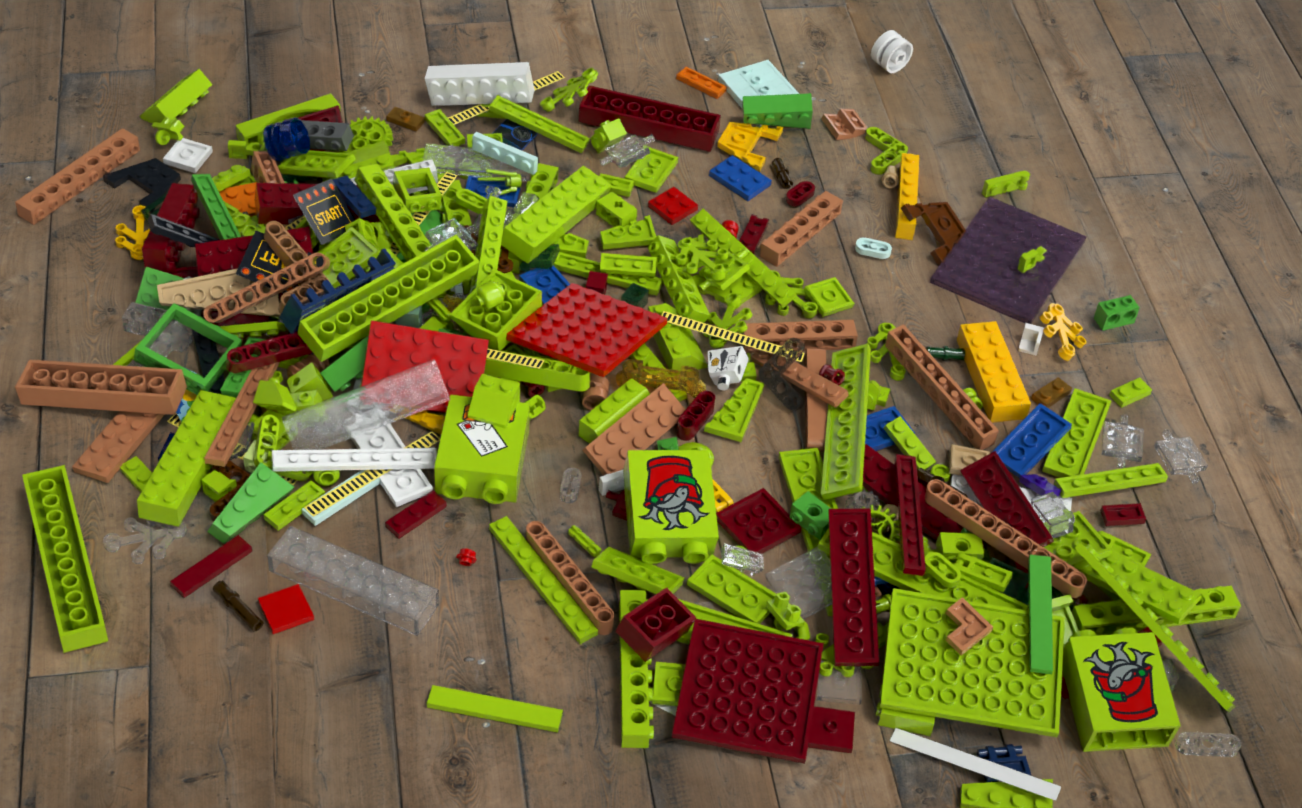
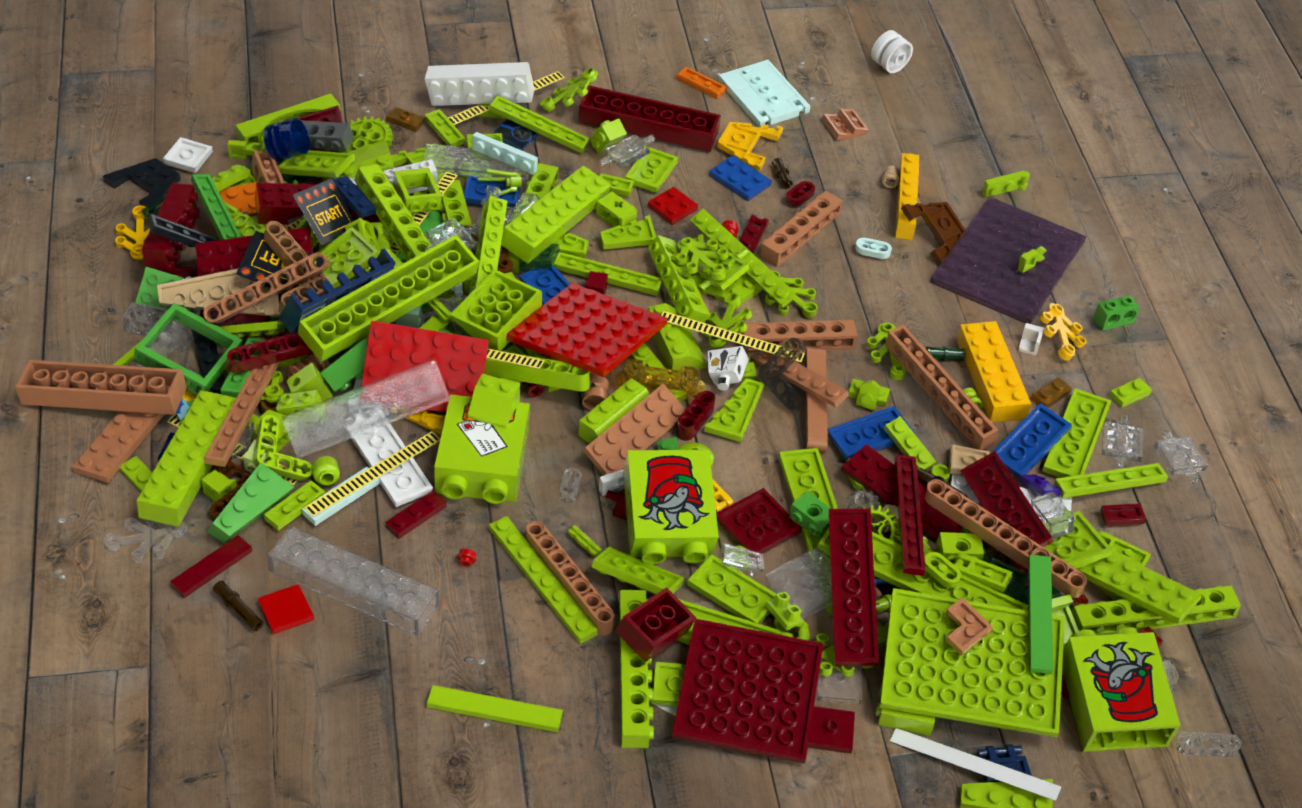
(64, 559): lime brick -> none
(77, 176): nougat brick -> none
(168, 130): lime hips -> none
(178, 98): lime slope -> none
(274, 396): lime slope -> none
(353, 459): white tile -> none
(452, 302): clear yellow plate -> none
(470, 200): lime plate -> none
(490, 295): lime head -> none
(537, 405): lime beam -> none
(628, 264): lime plate -> none
(636, 295): clear green brick -> none
(778, 110): bright green wedge -> none
(829, 296): lime tile -> none
(832, 374): dark red bush -> none
(847, 426): lime plate -> none
(877, 137): lime beam -> none
(1161, 631): lime plate -> none

